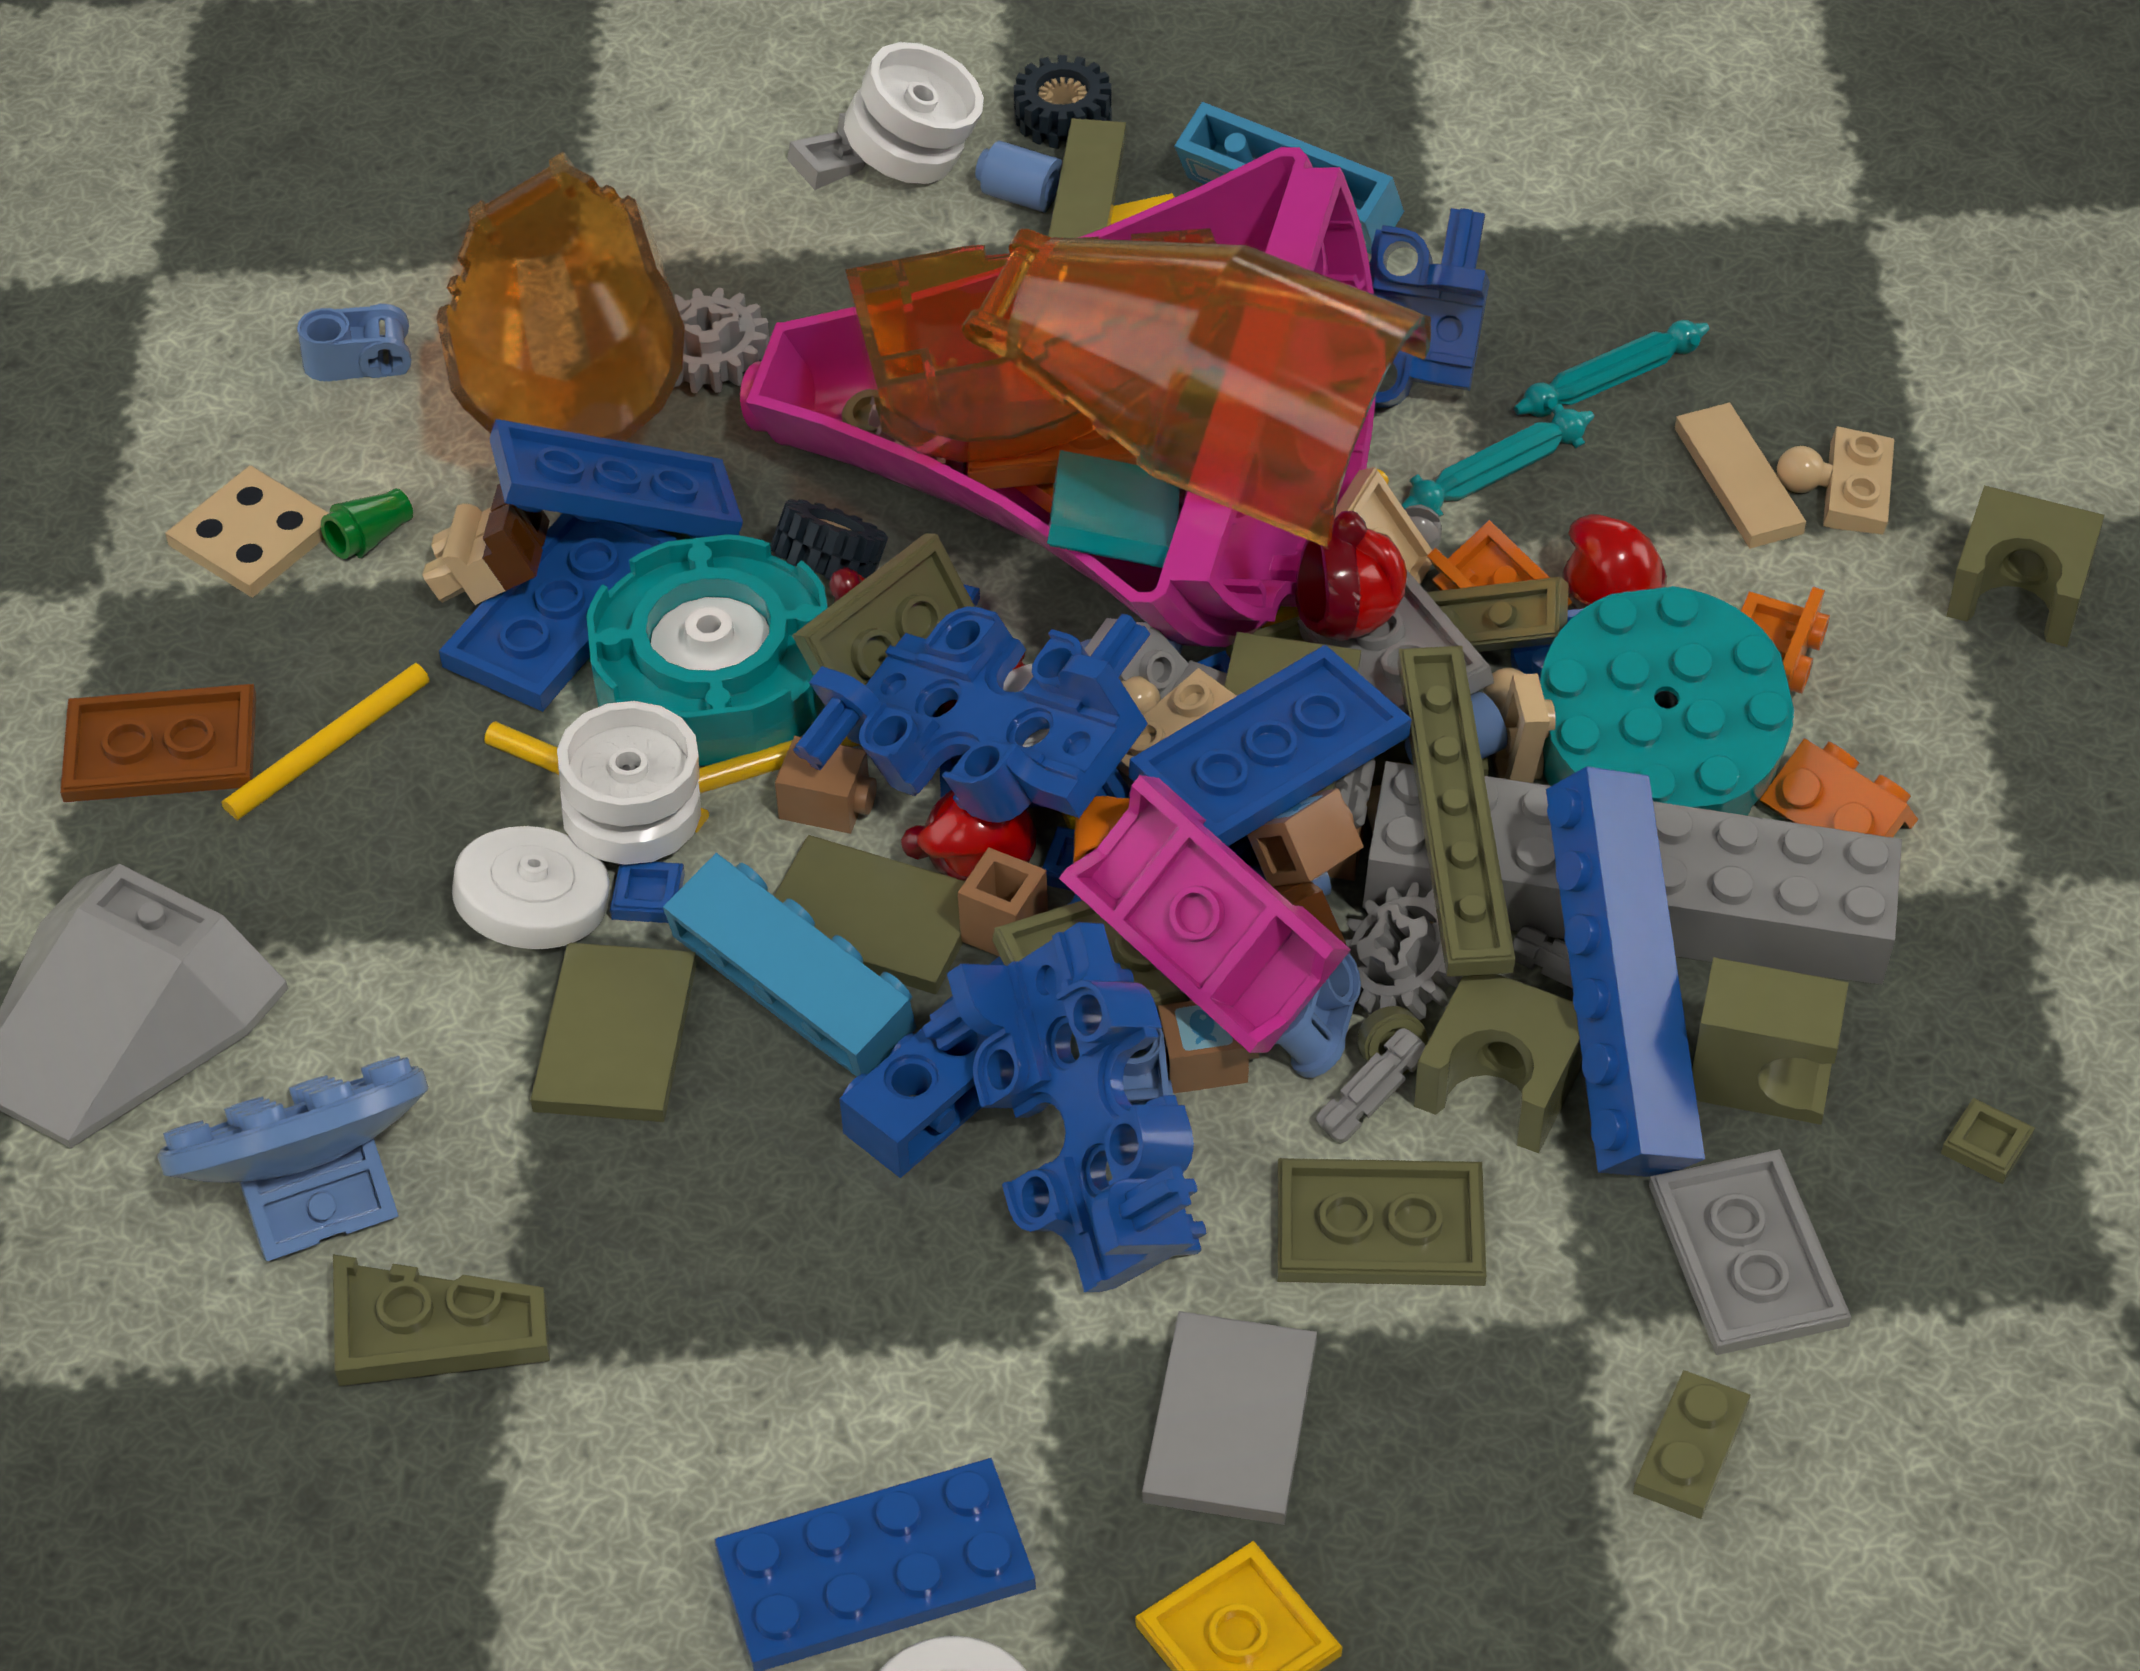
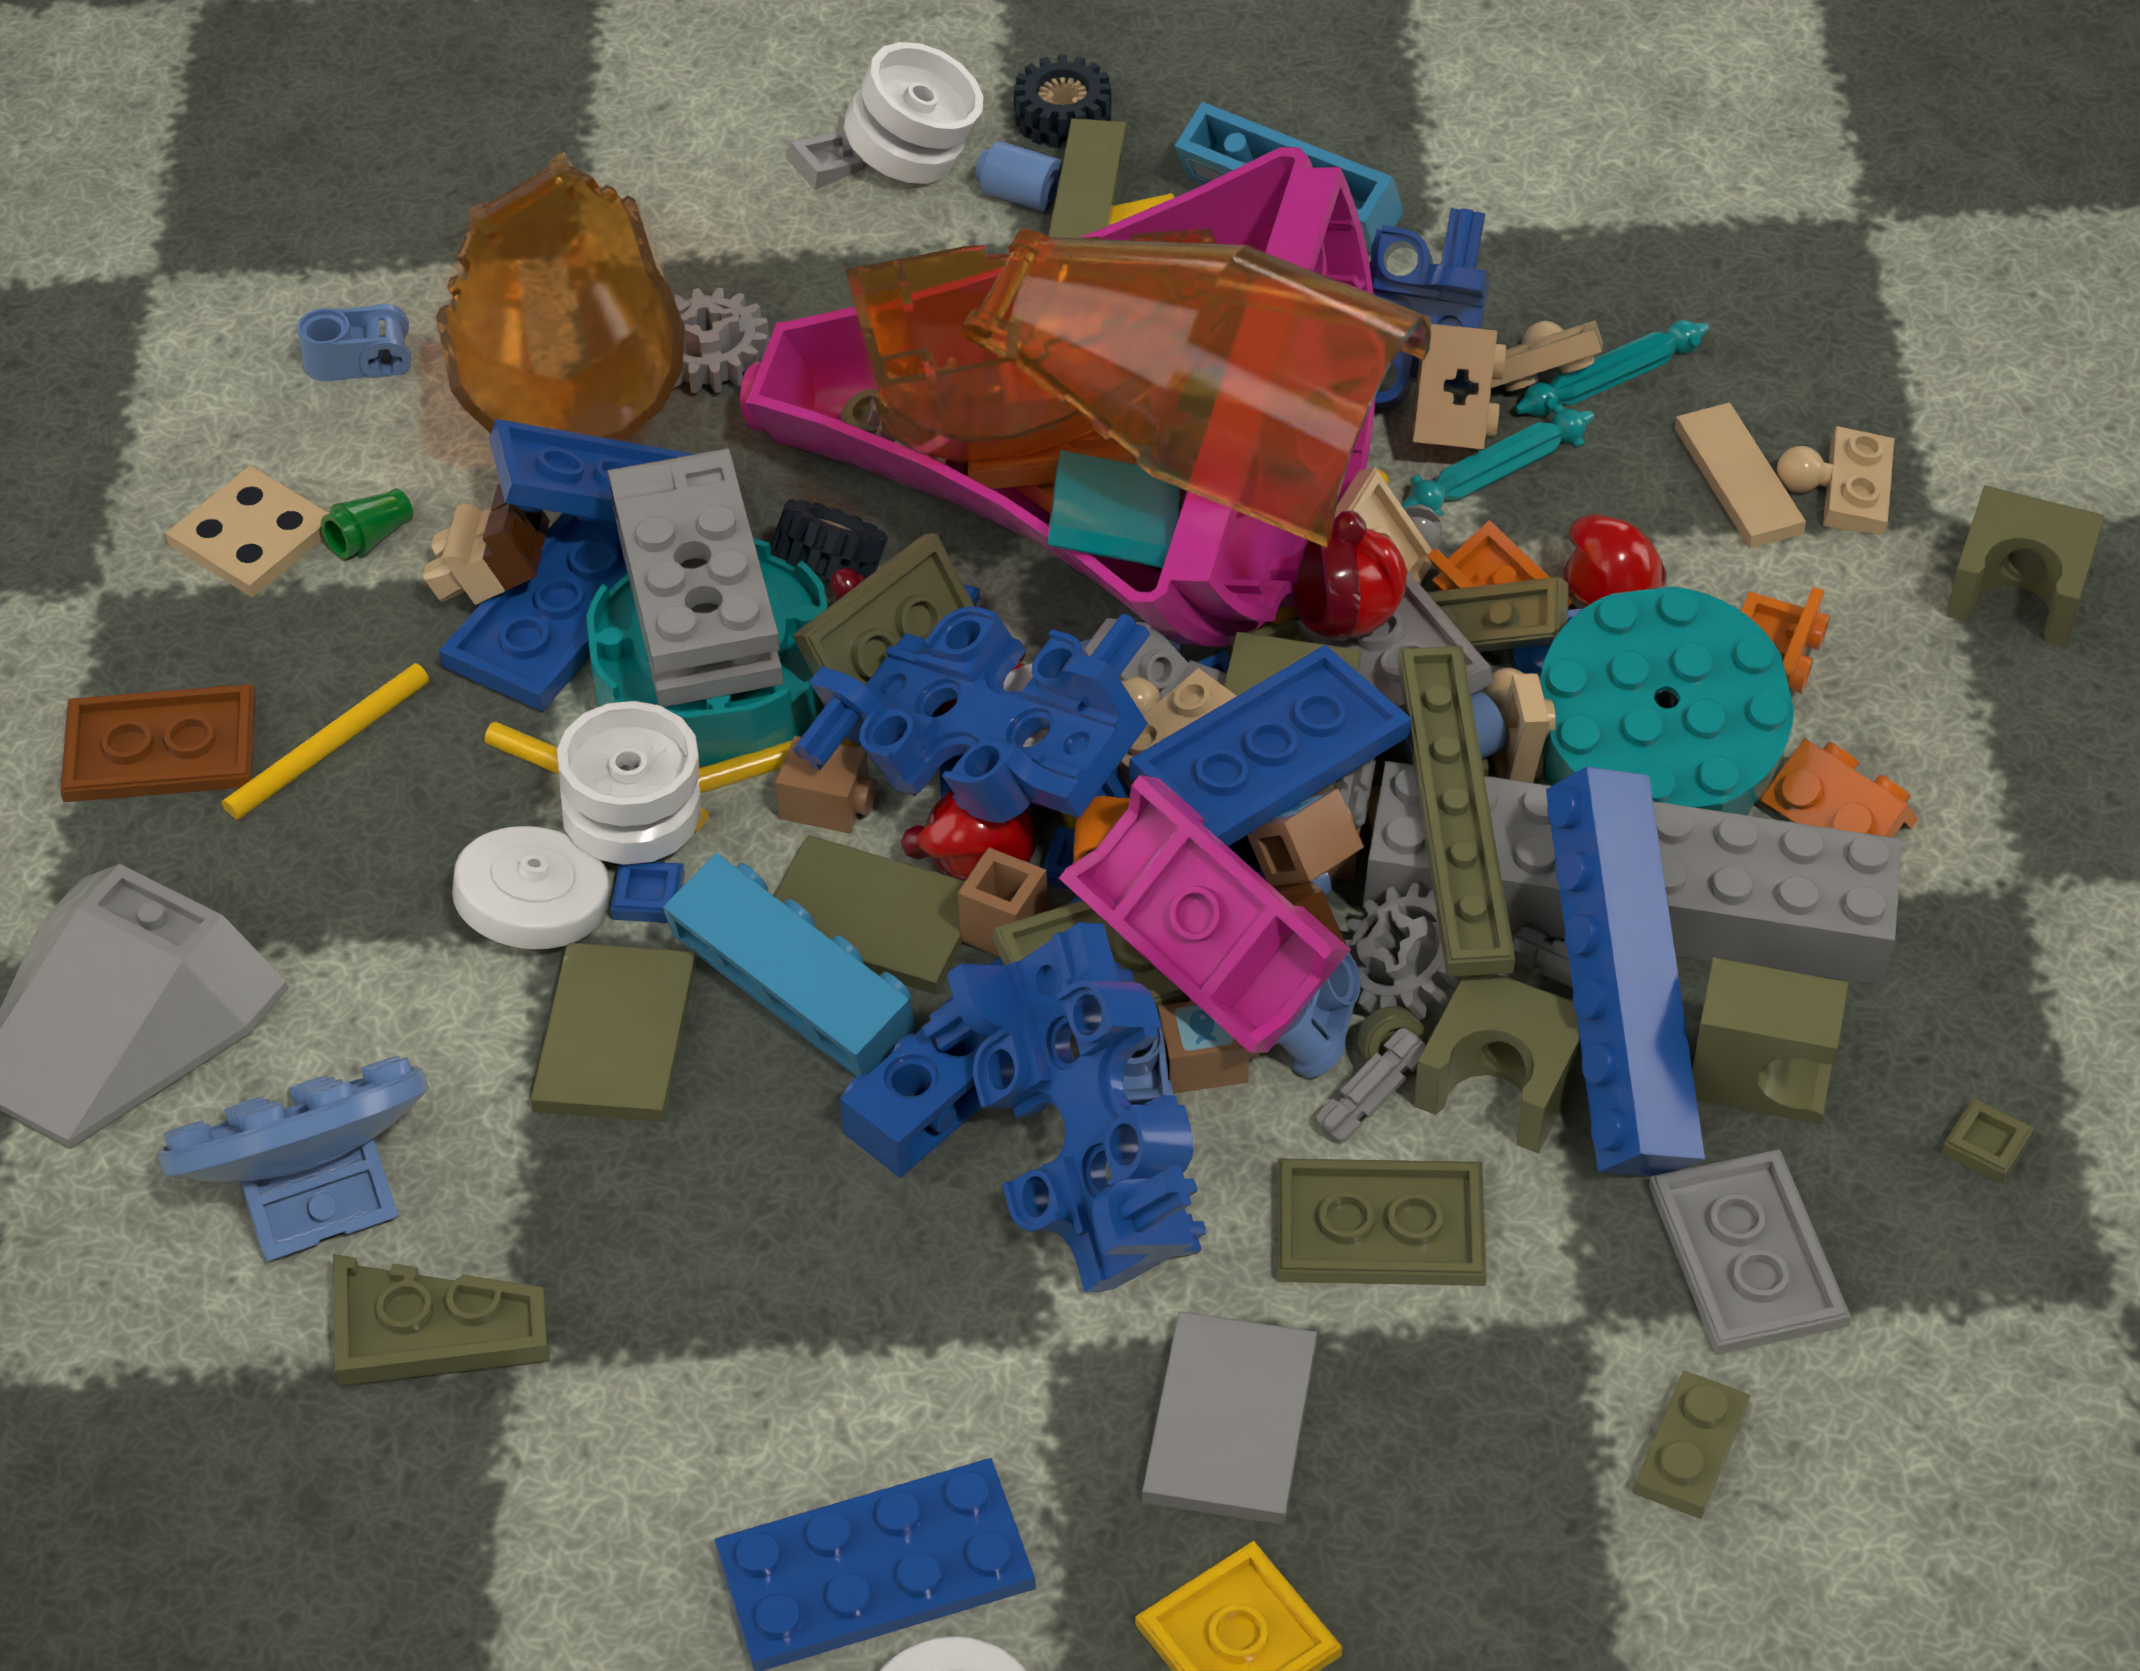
(695, 578): none -> light grey hinge
(1434, 414): none -> tan brick
(1546, 347): none -> tan plate

